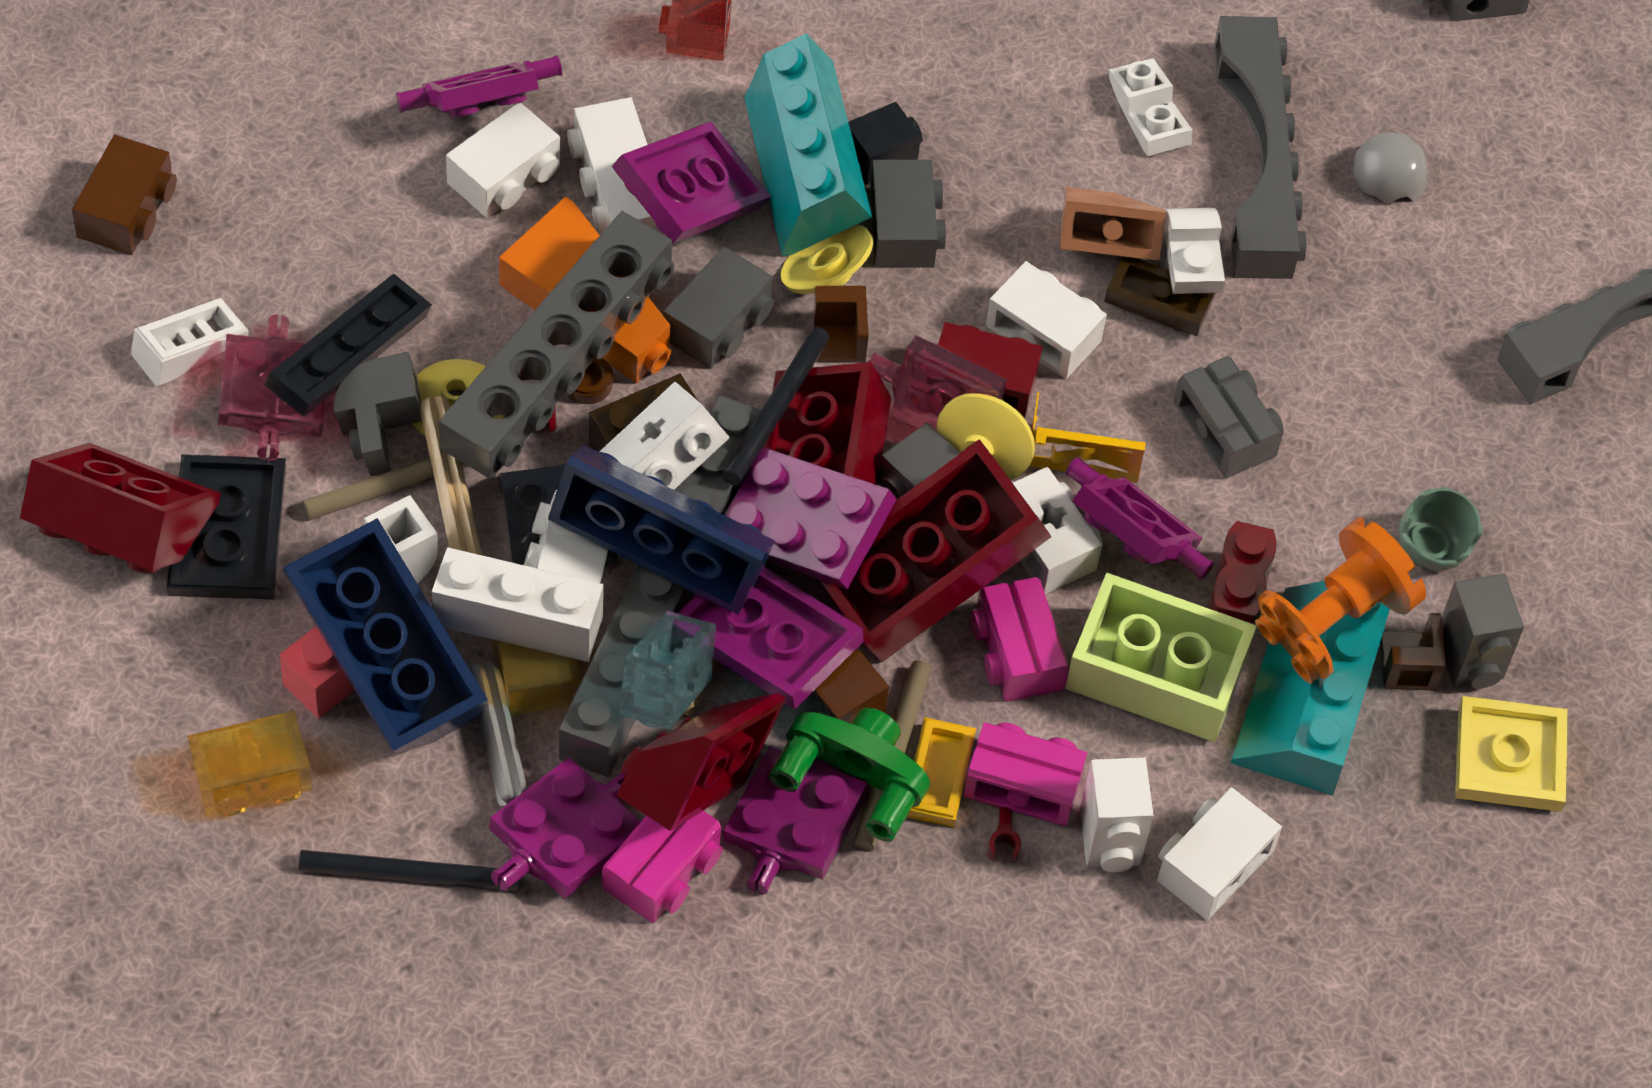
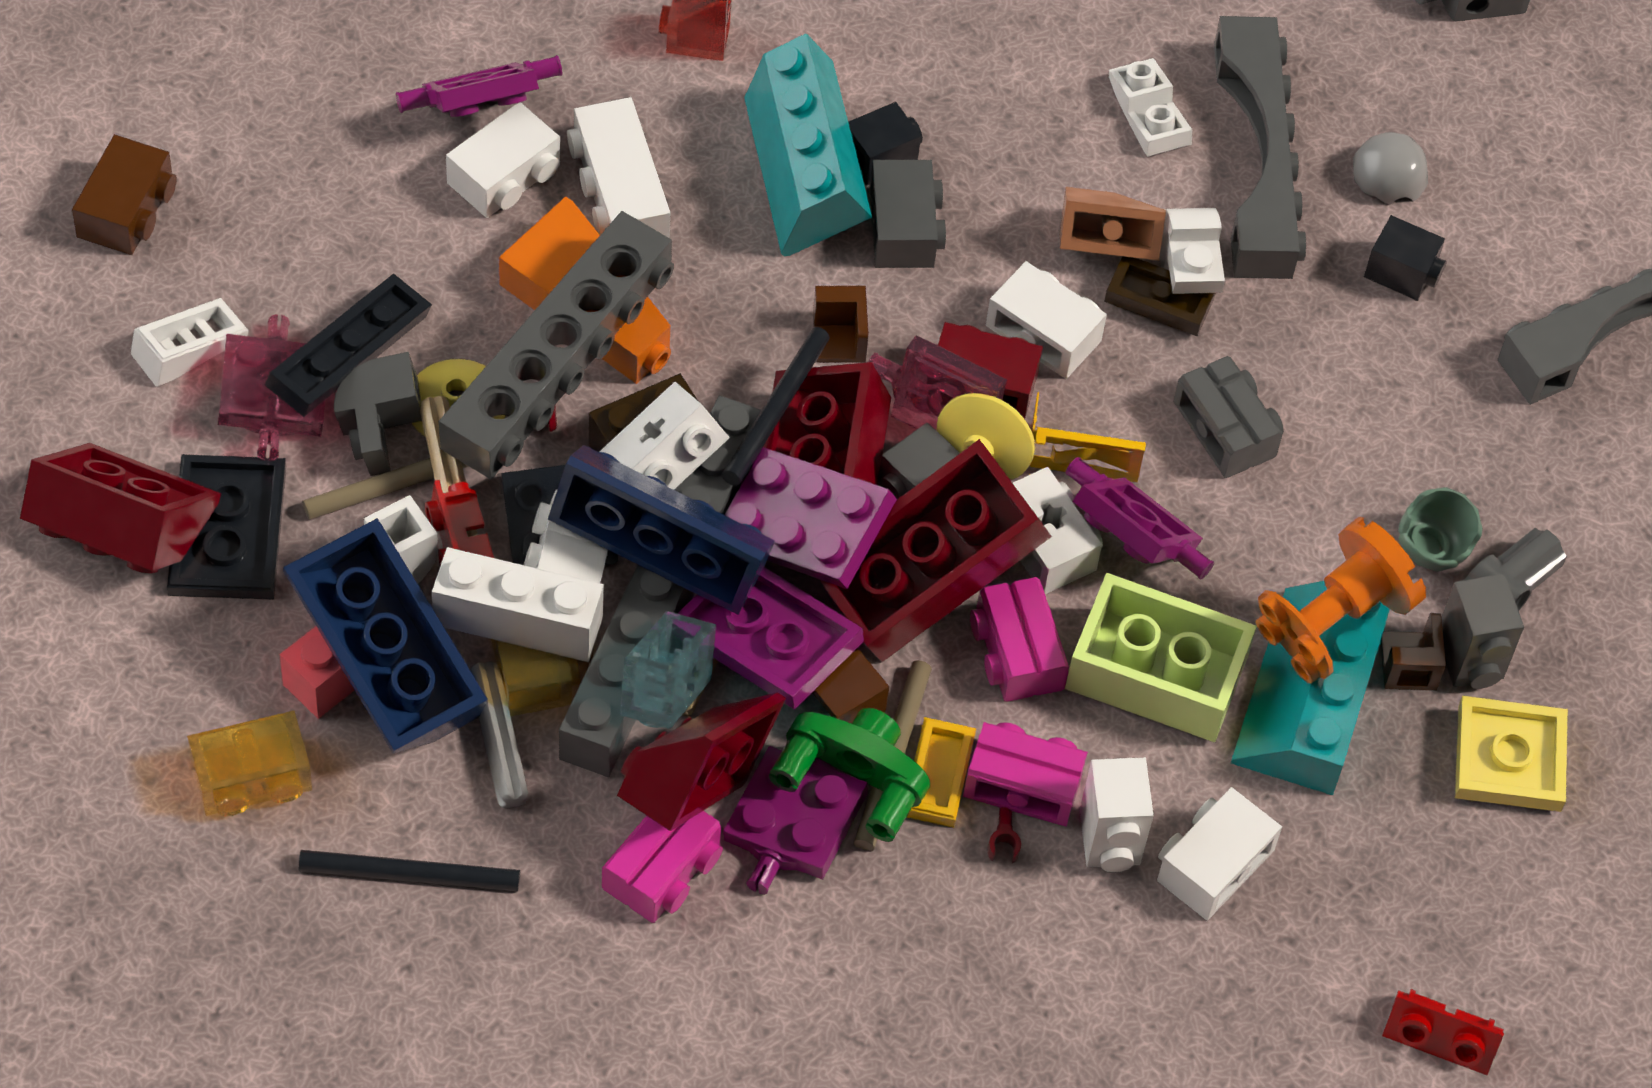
(454, 515): none -> red hinge
(562, 829): magenta plate -> none
(595, 384): reddish brown tile -> none
(691, 182): magenta plate -> none
(719, 307): dark grey brick -> none
(828, 261): light yellow dish -> none
(1243, 571): dark red brick -> none
(1406, 258): none -> black brick
(1453, 1037): none -> red hinge
(1525, 563): none -> dark grey piece

